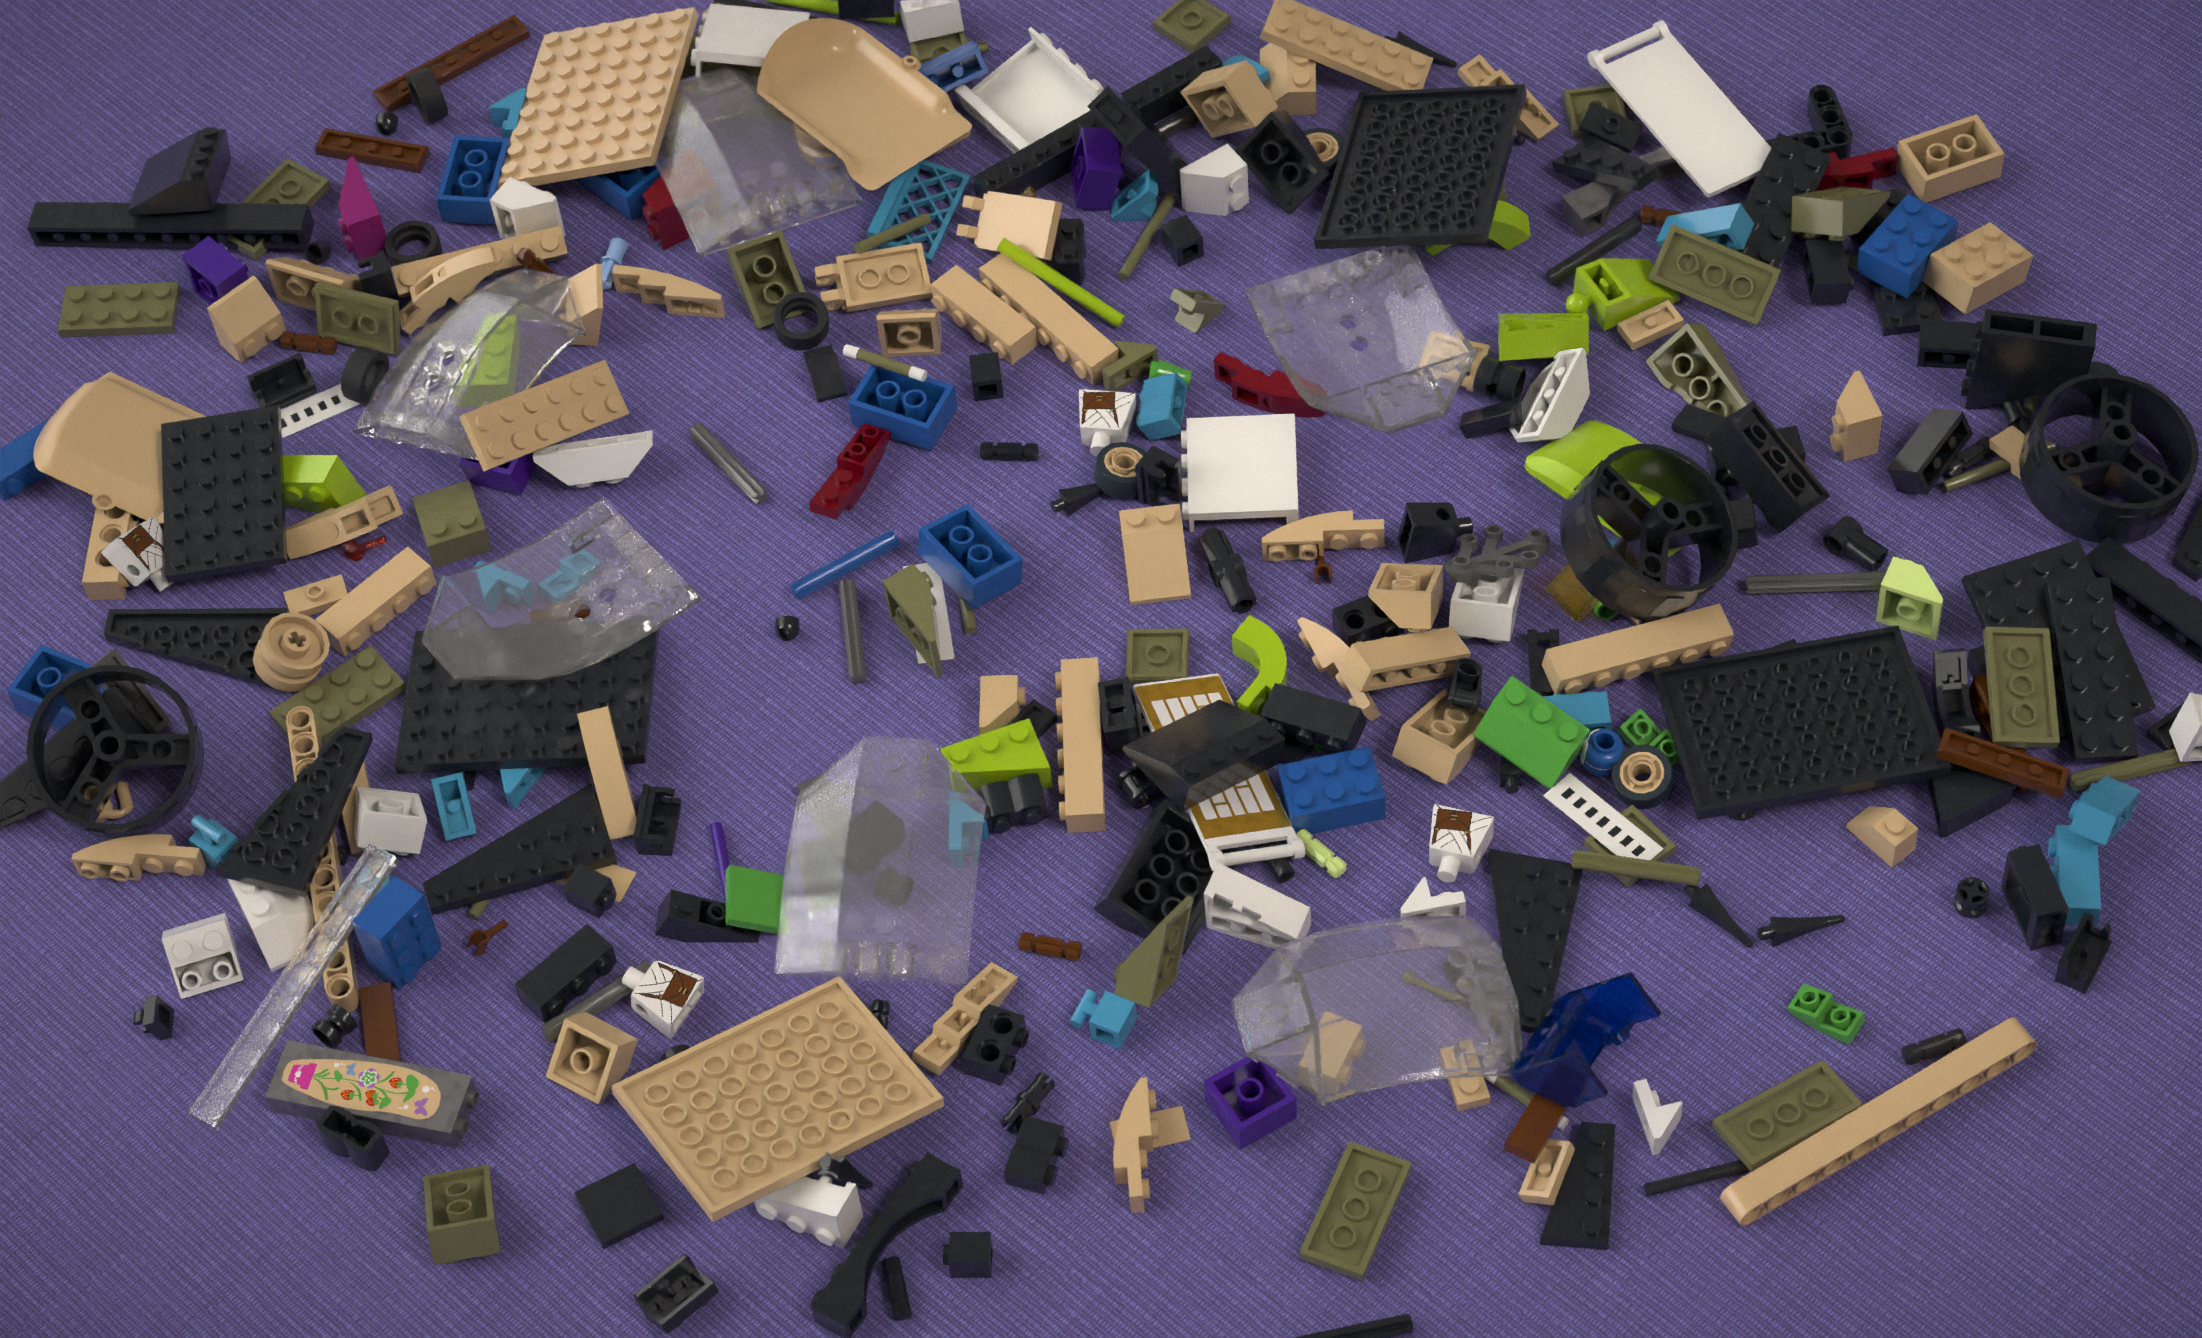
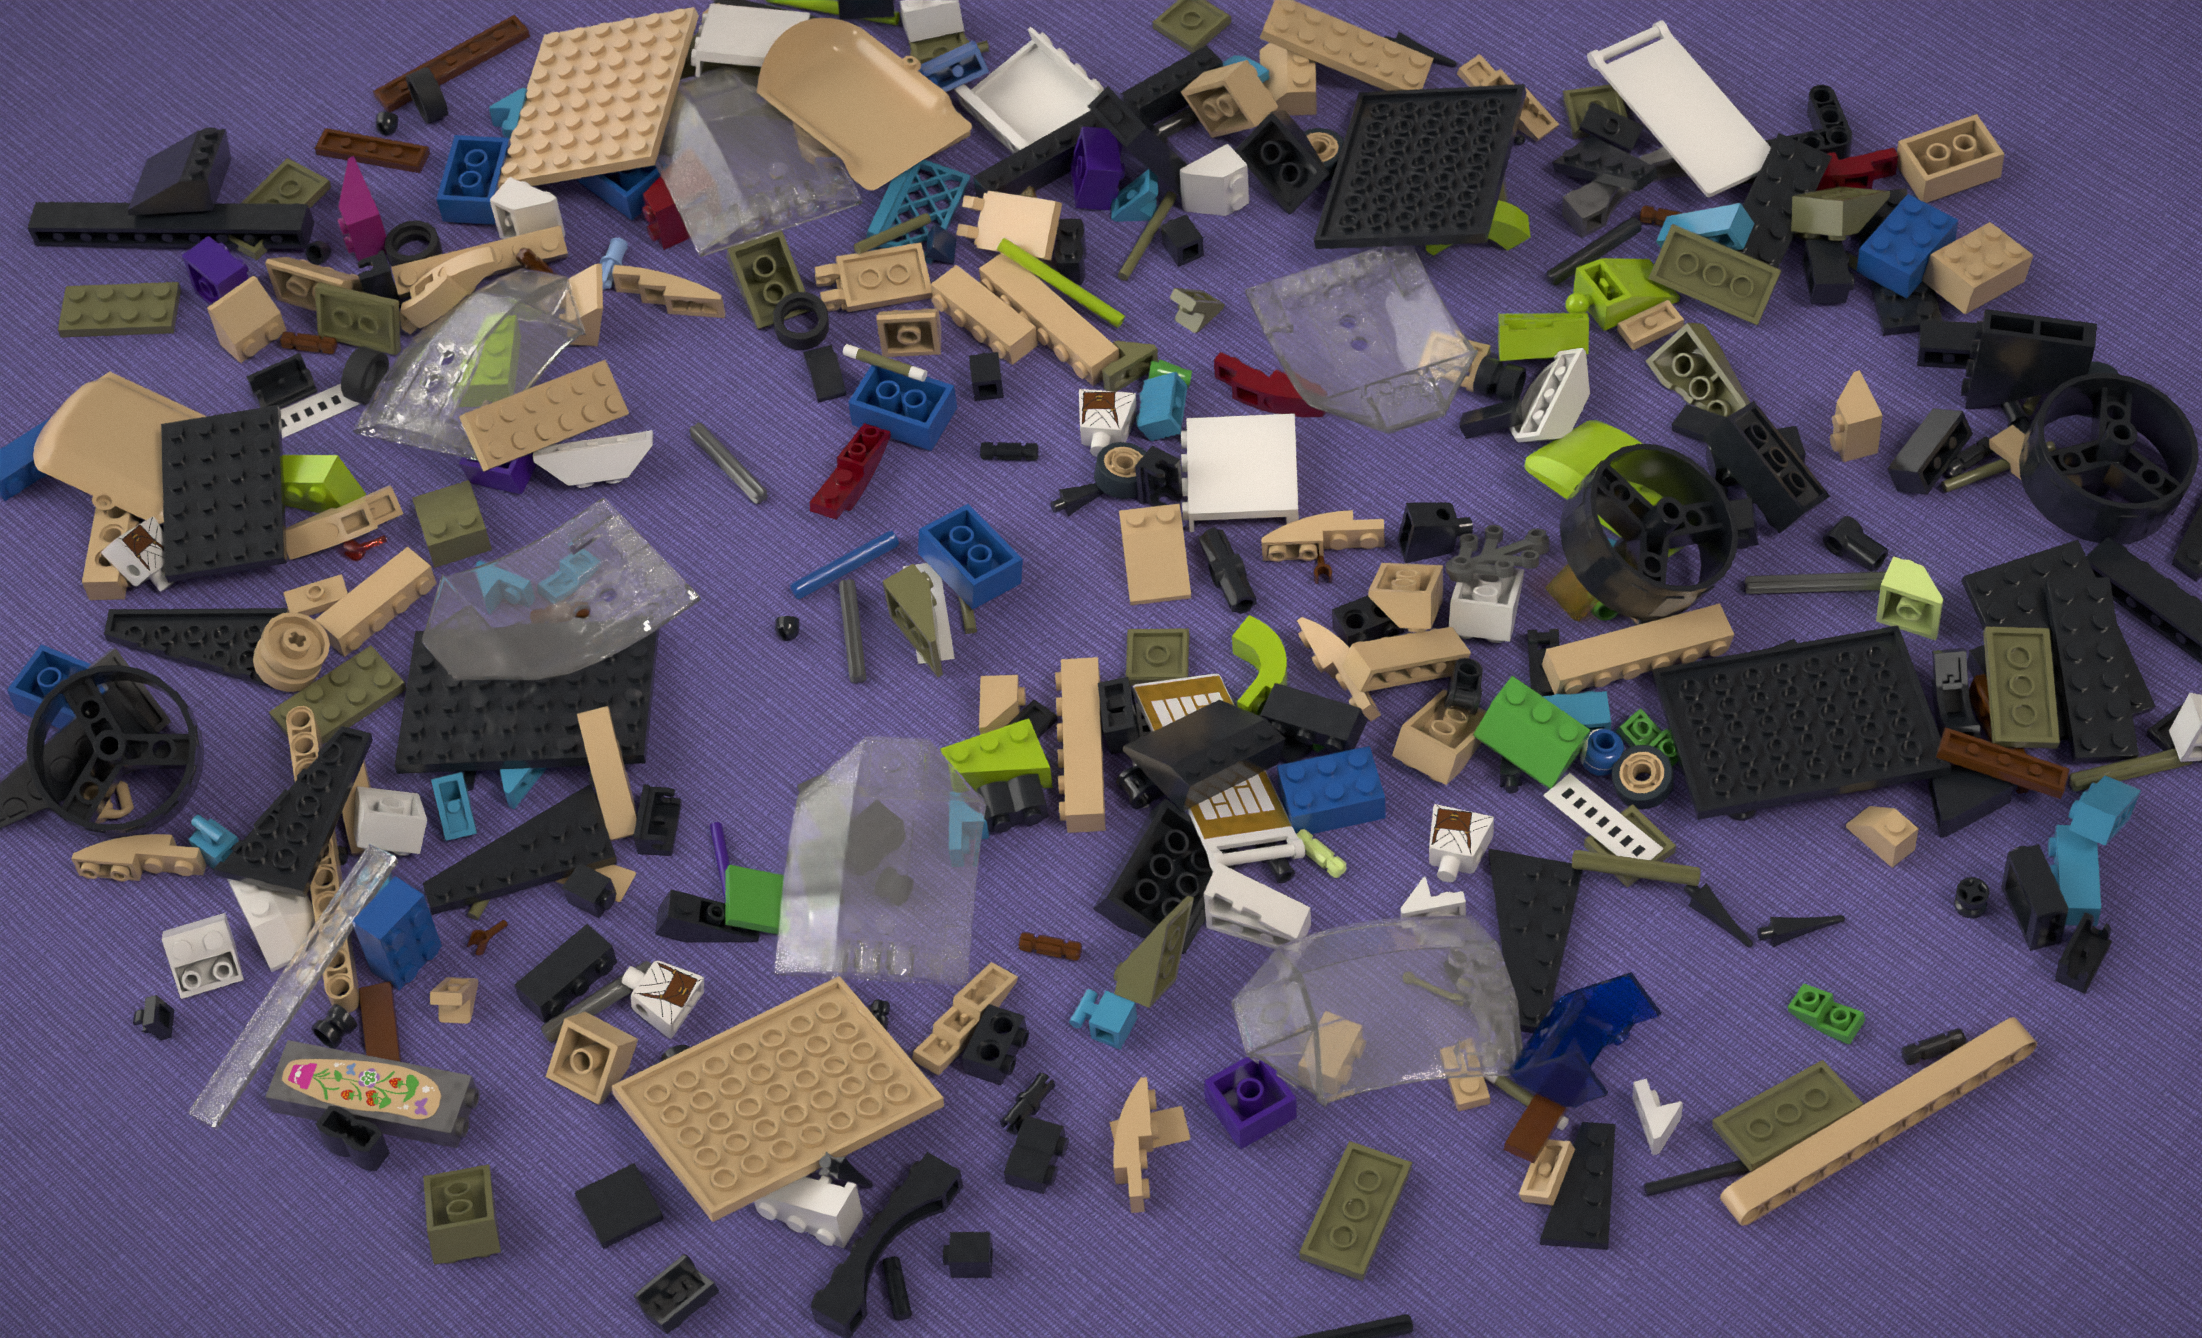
(435, 301): none -> tan slope
(455, 999): none -> tan slope
(941, 245): none -> dark blue slope

